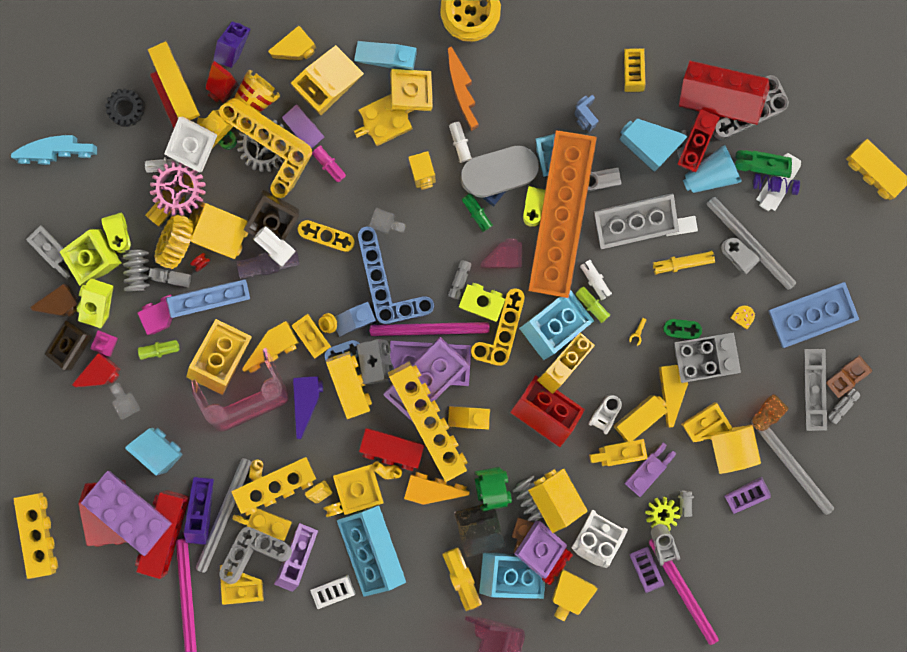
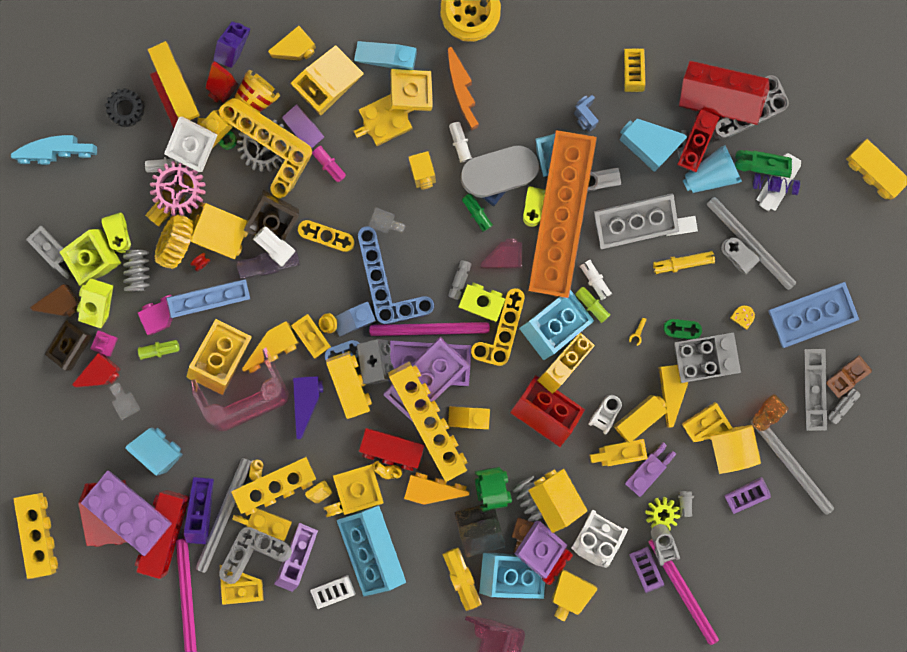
(173, 277): light grey bar -> none

